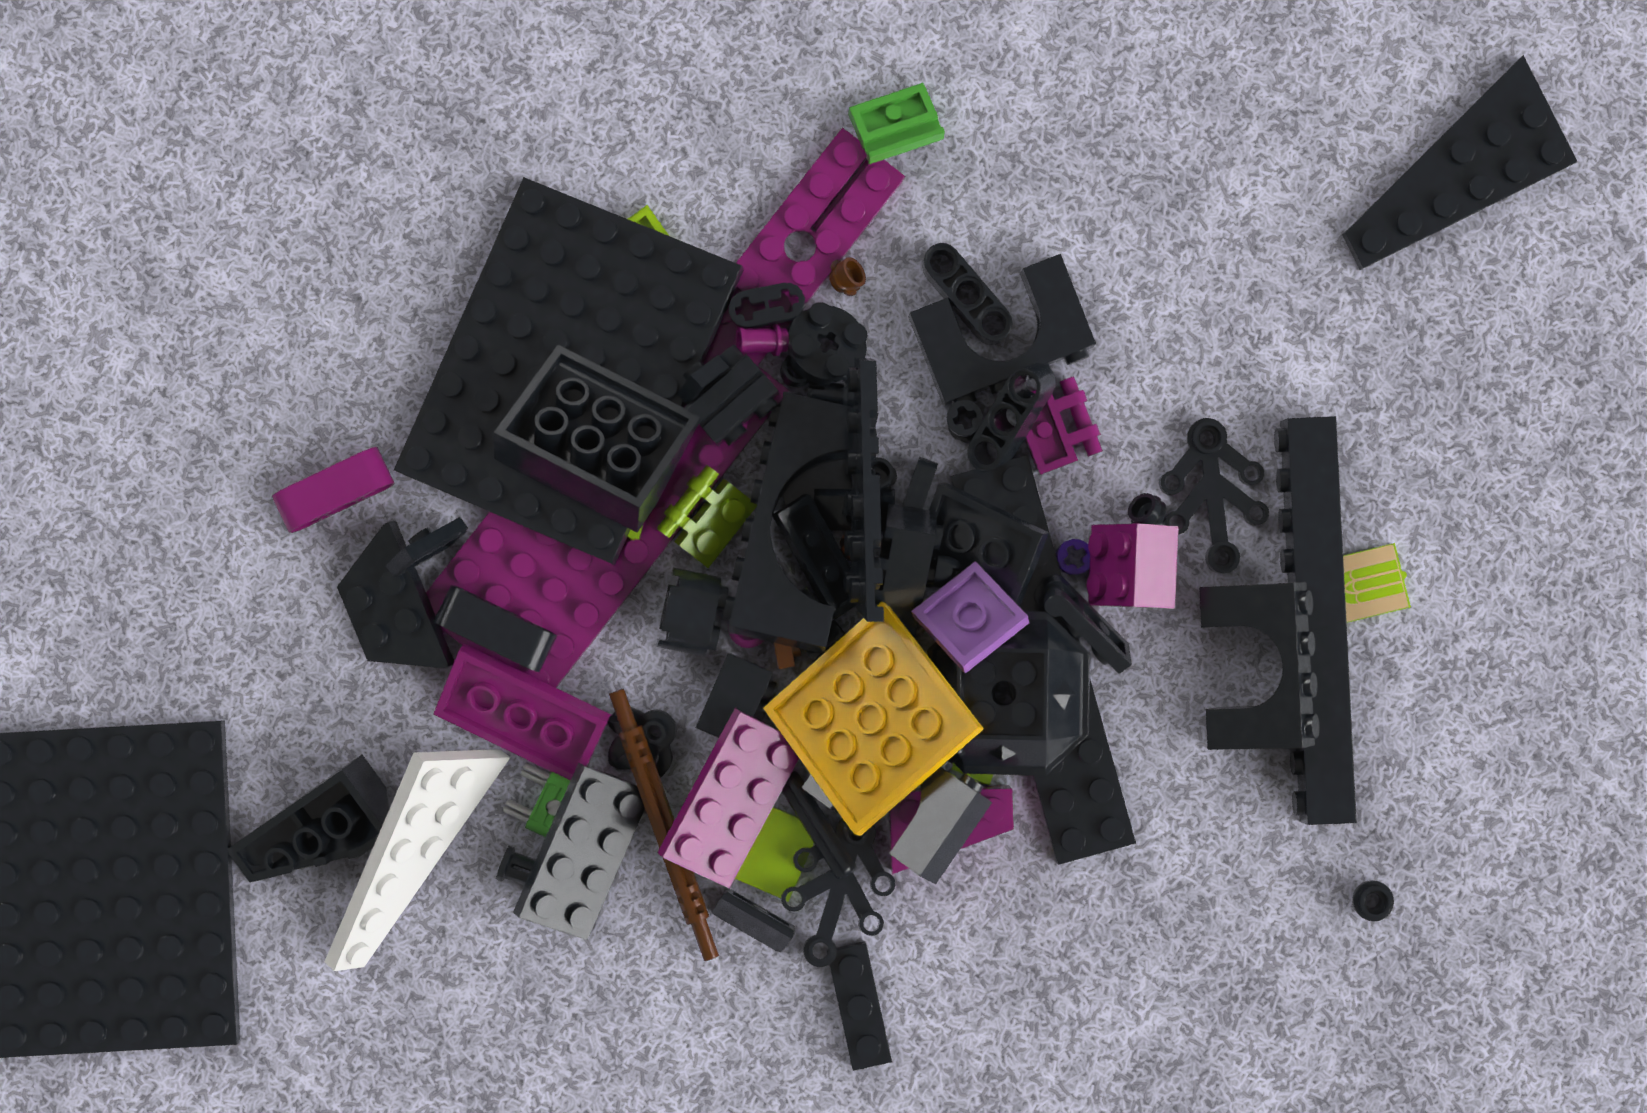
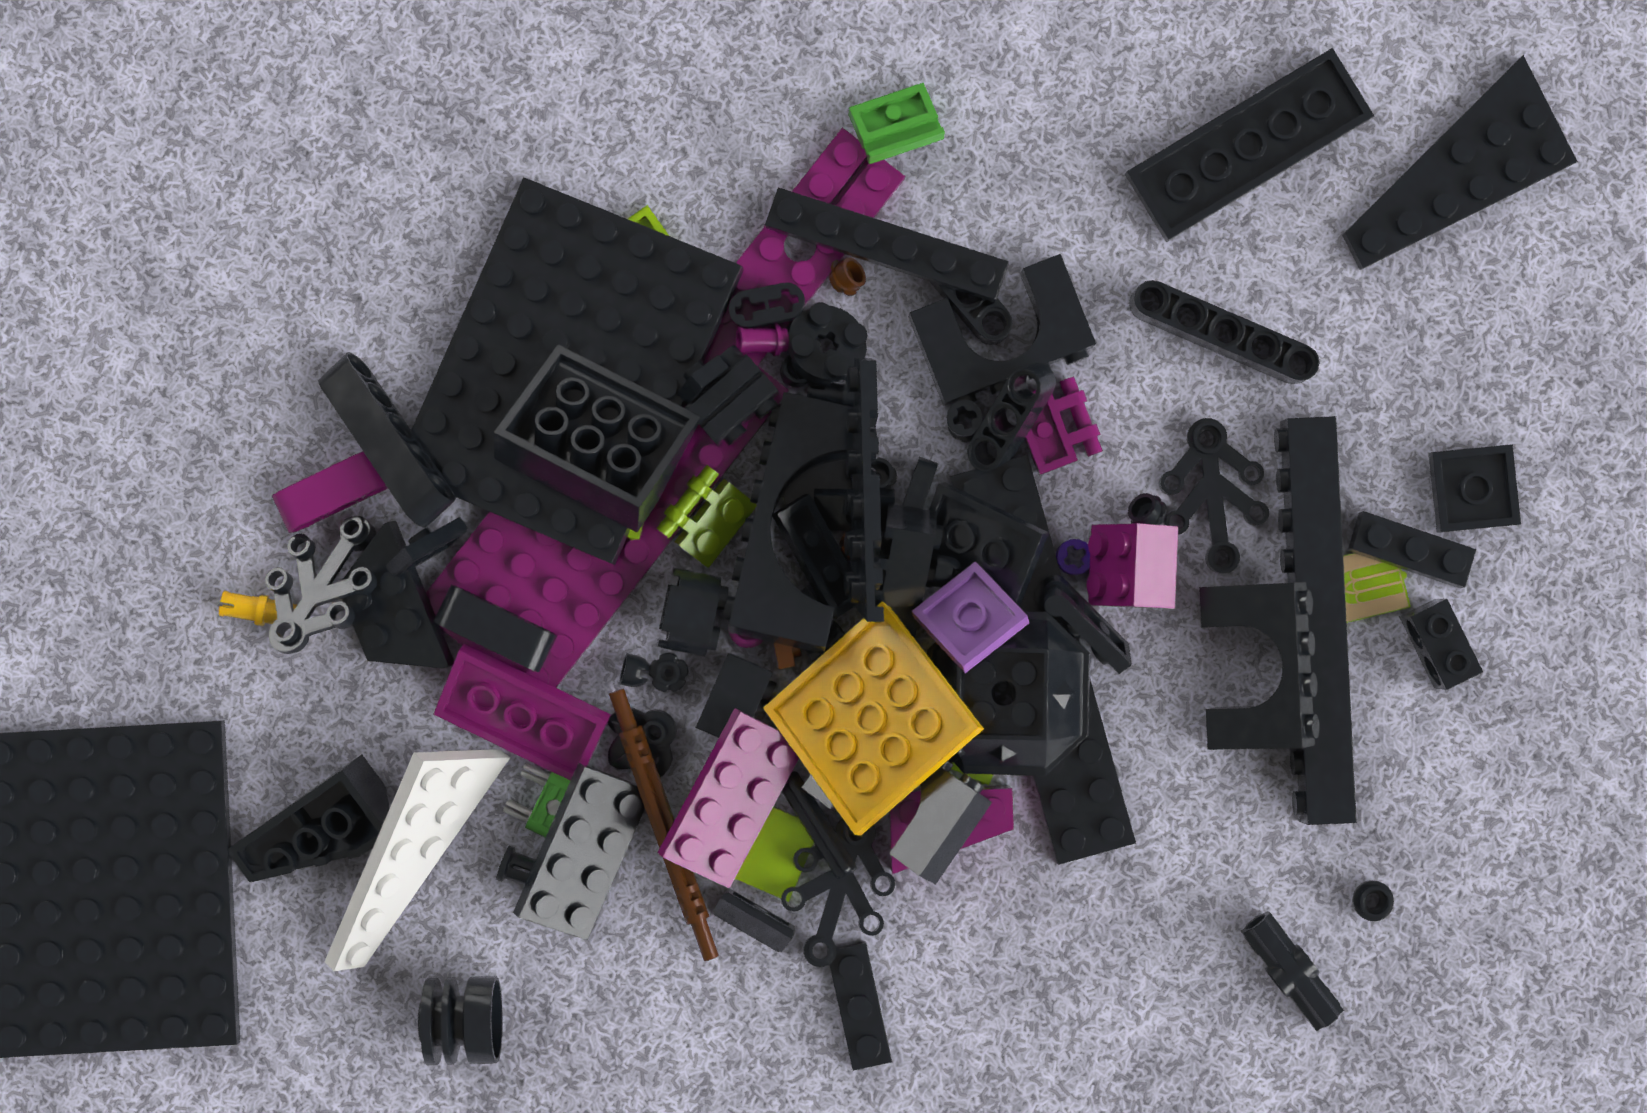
(251, 608): none -> yellow pin
(318, 589): none -> plant
(386, 440): none -> black beam
(457, 1020): none -> black wheel
(632, 669): none -> black hinge
(679, 671): none -> black plate
(887, 245): none -> black plate
(1242, 329): none -> black beam
(1249, 145): none -> black plate
(1292, 971): none -> black piece
(1411, 549): none -> black plate
(1441, 644): none -> black brick
(1474, 488): none -> black plate

